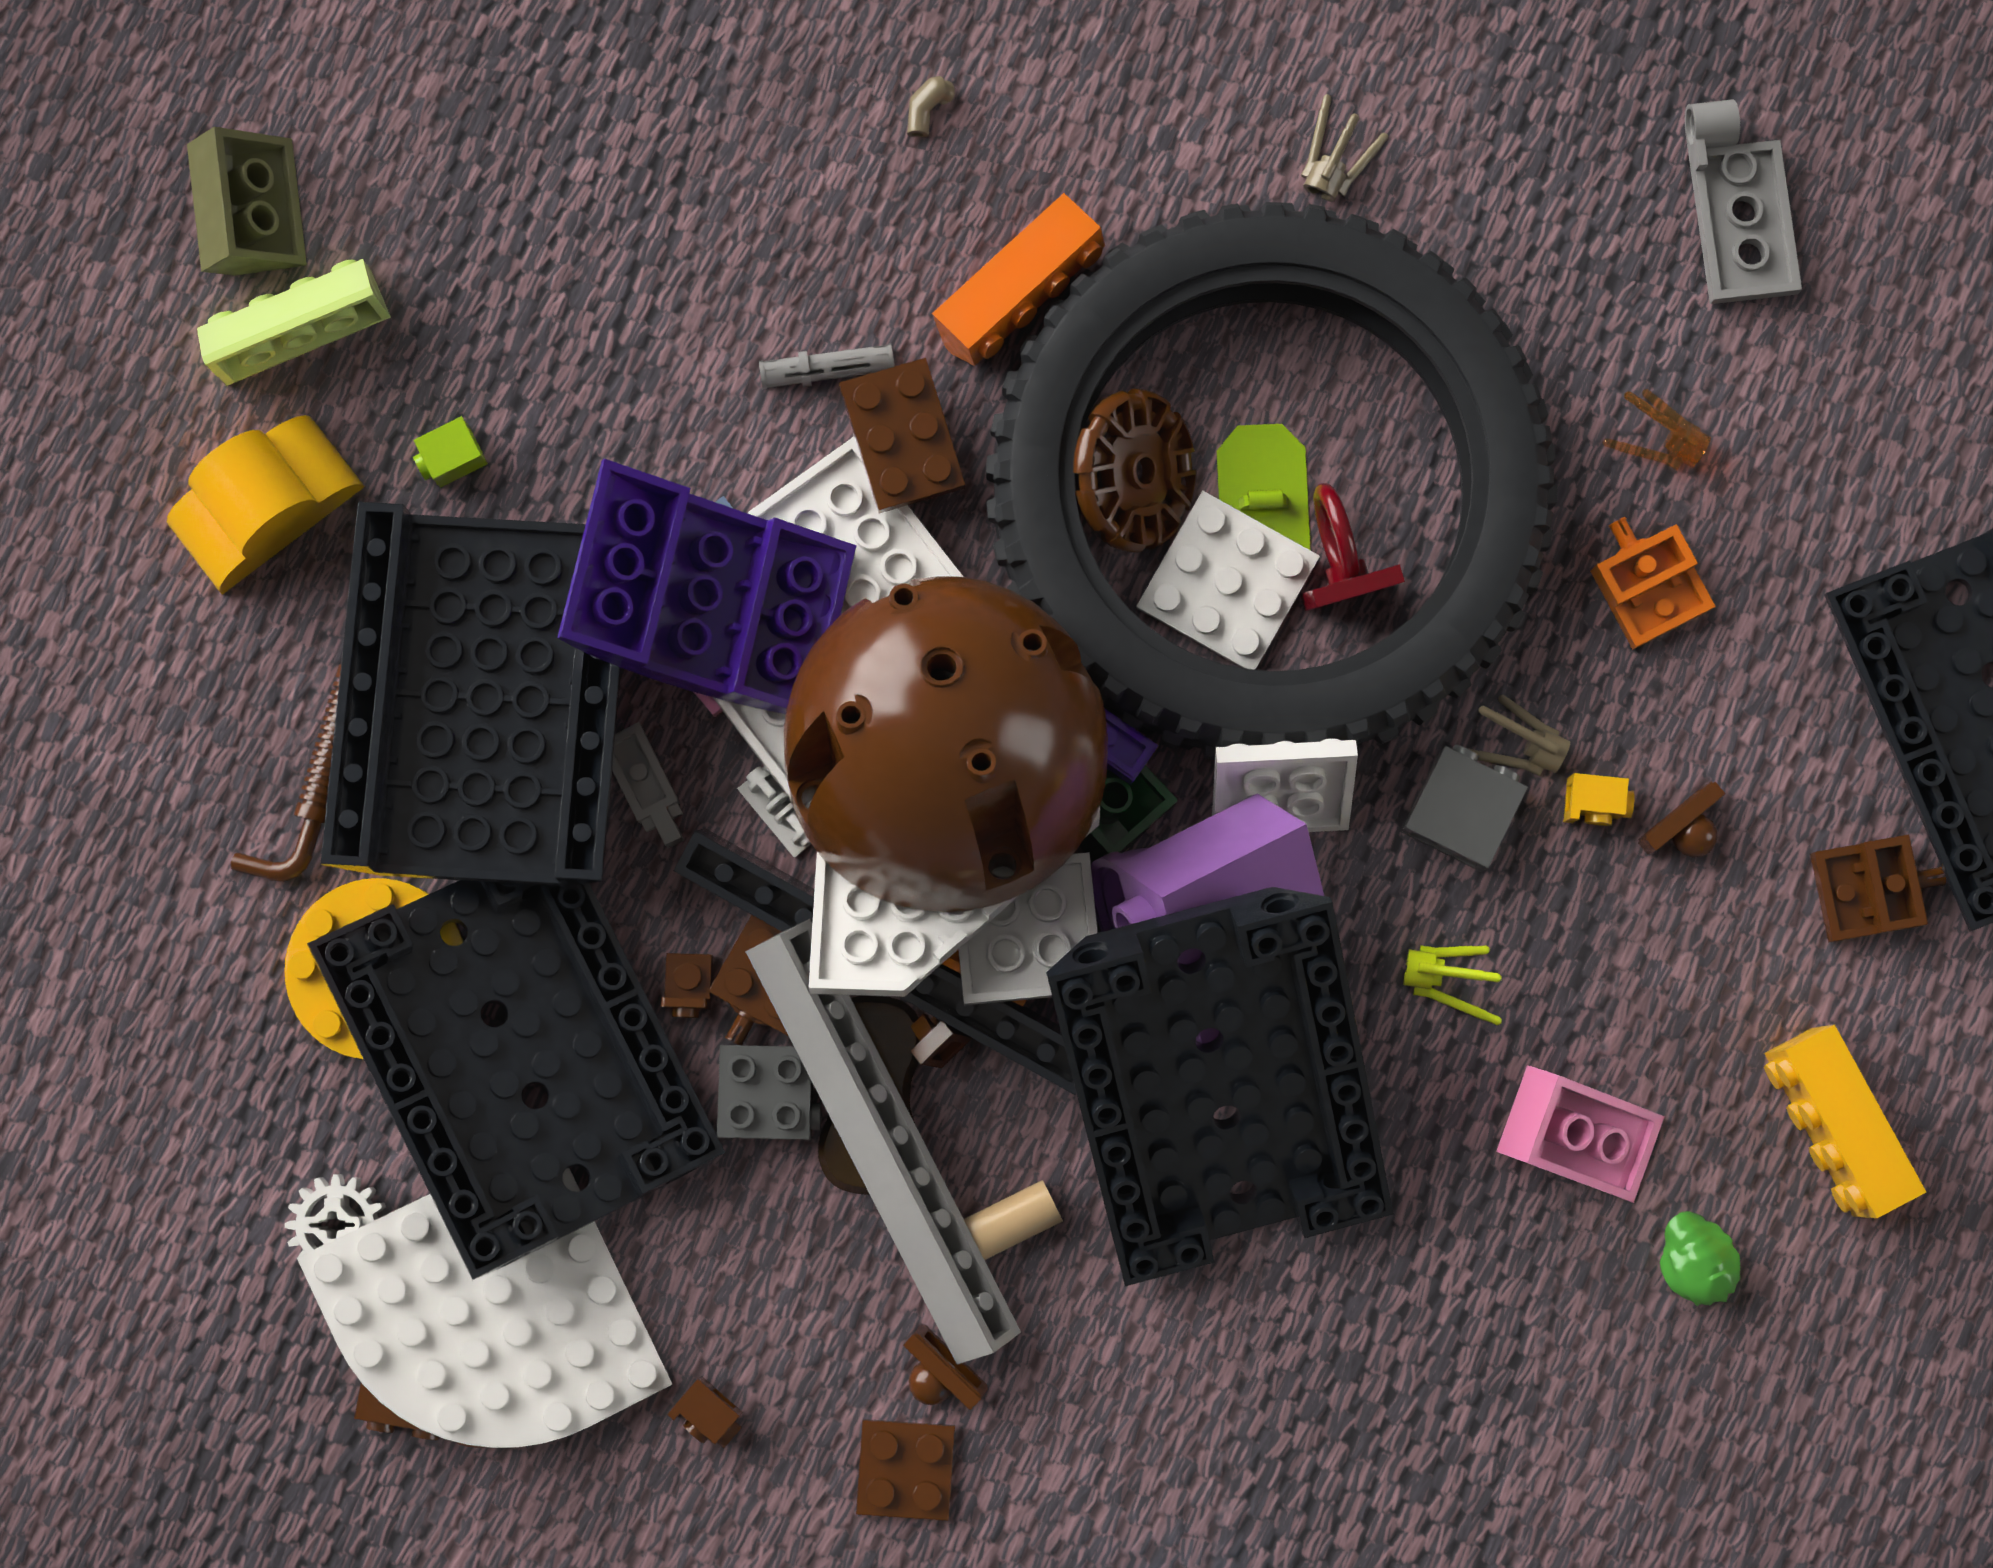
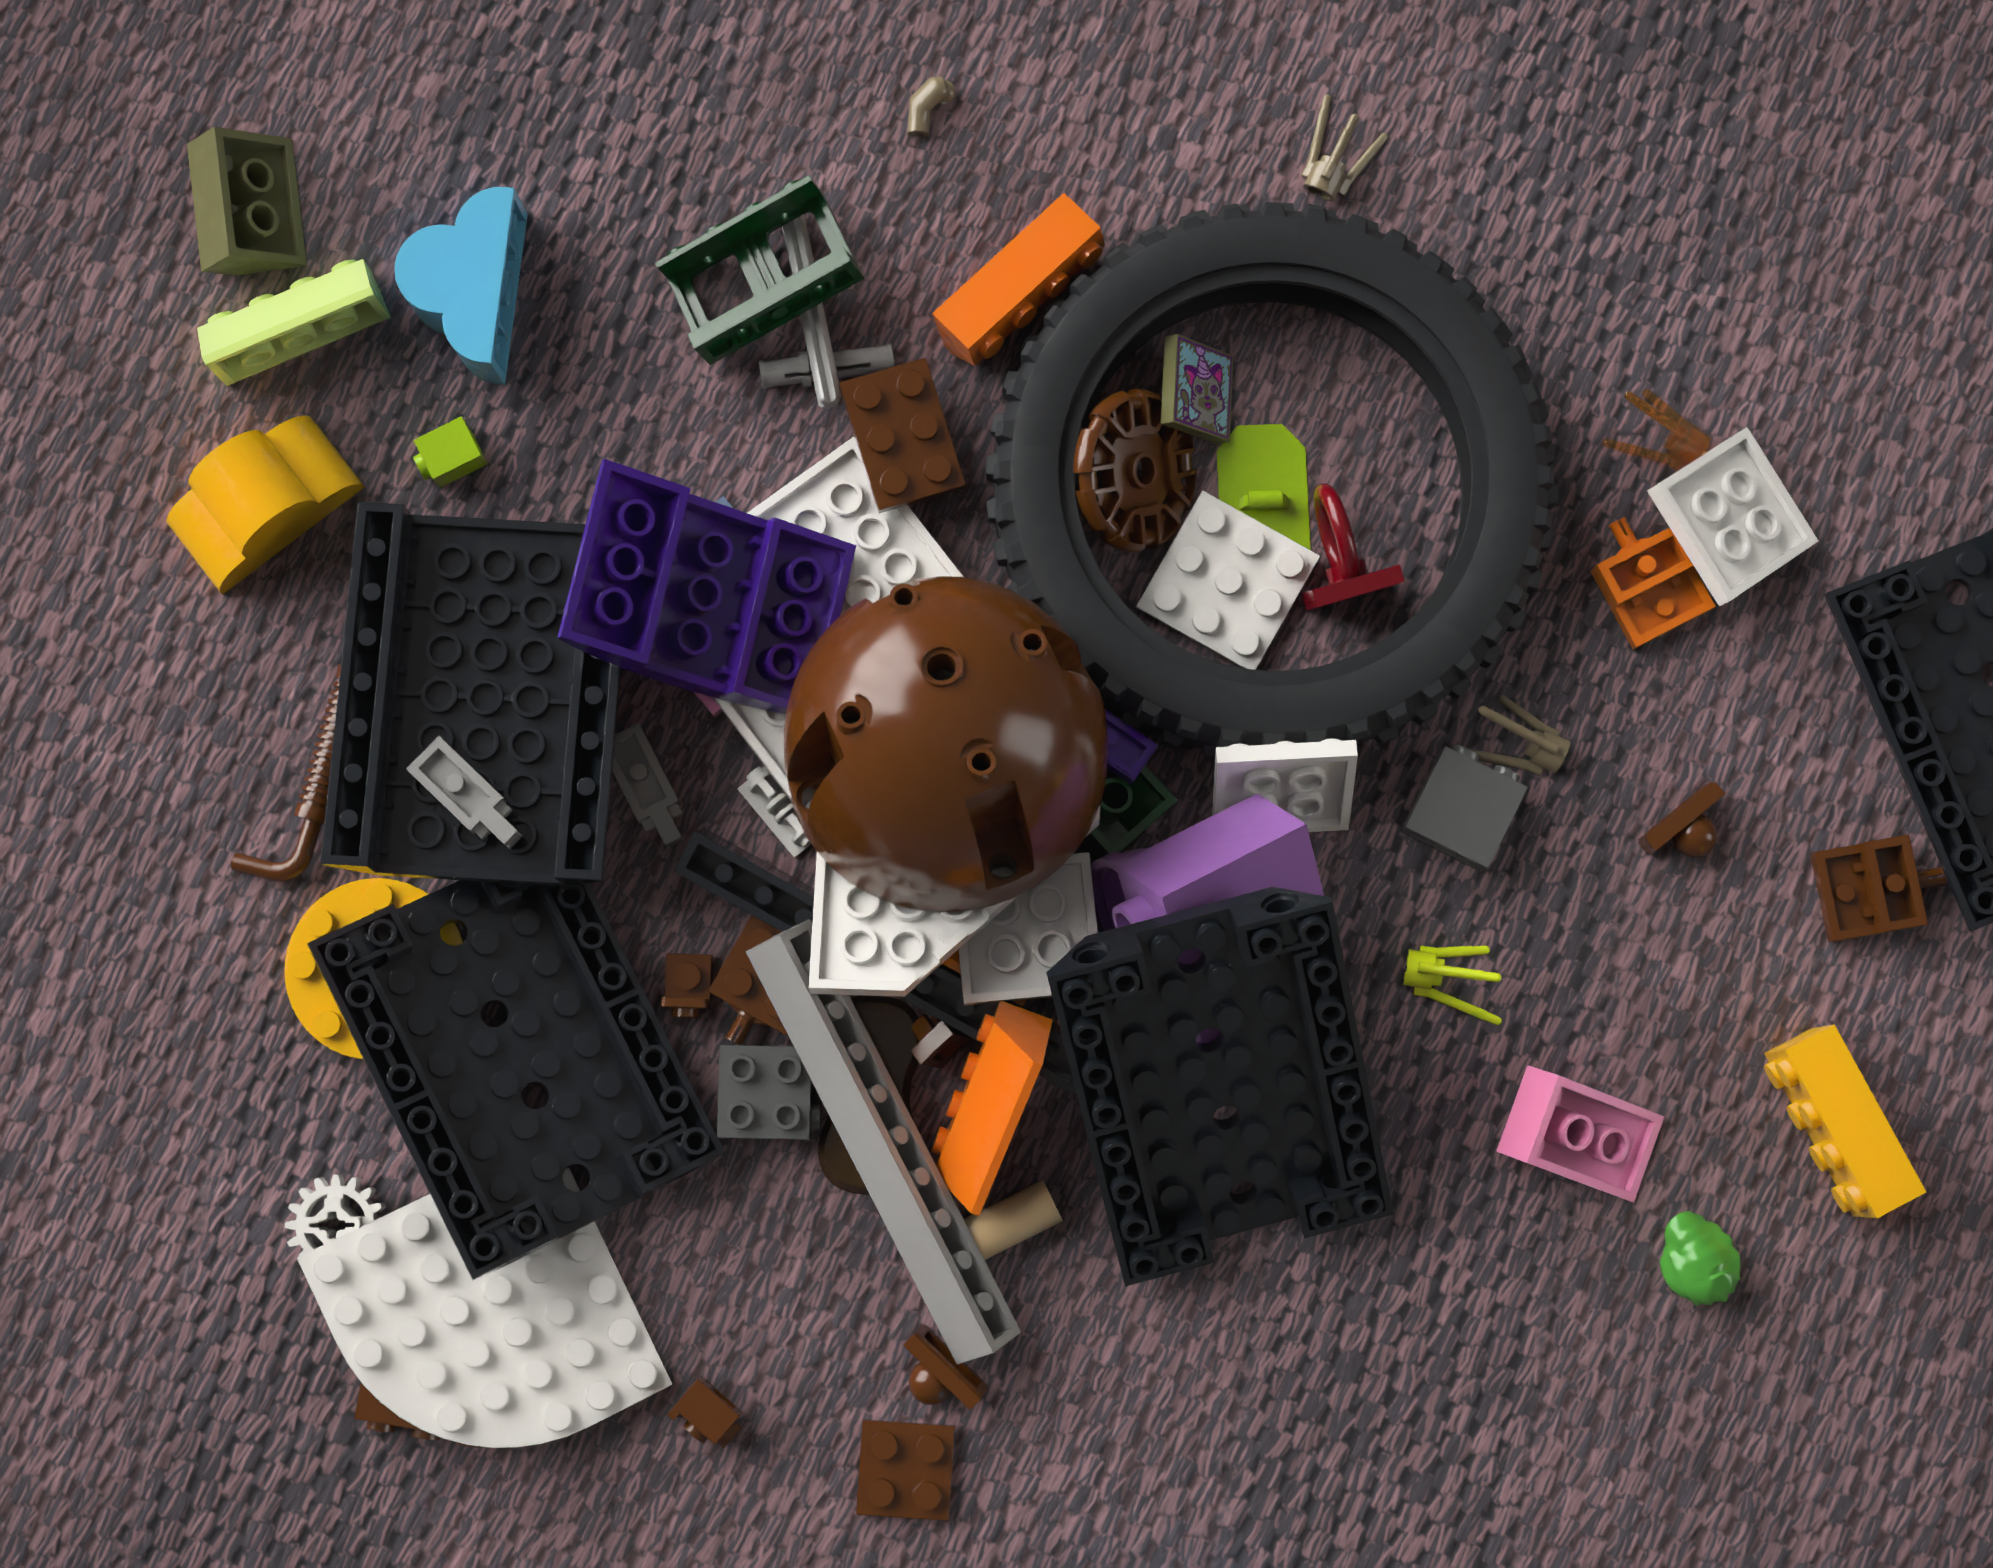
(464, 792): none -> light grey hinge
(468, 278): none -> medium azure brick
(774, 295): none -> dark green window
(813, 320): none -> light grey axle
(991, 1102): none -> orange slope
(1196, 389): none -> tile
(1597, 799): yellow brick -> none
(1733, 516): none -> white plate
(1735, 173): light grey hinge -> none

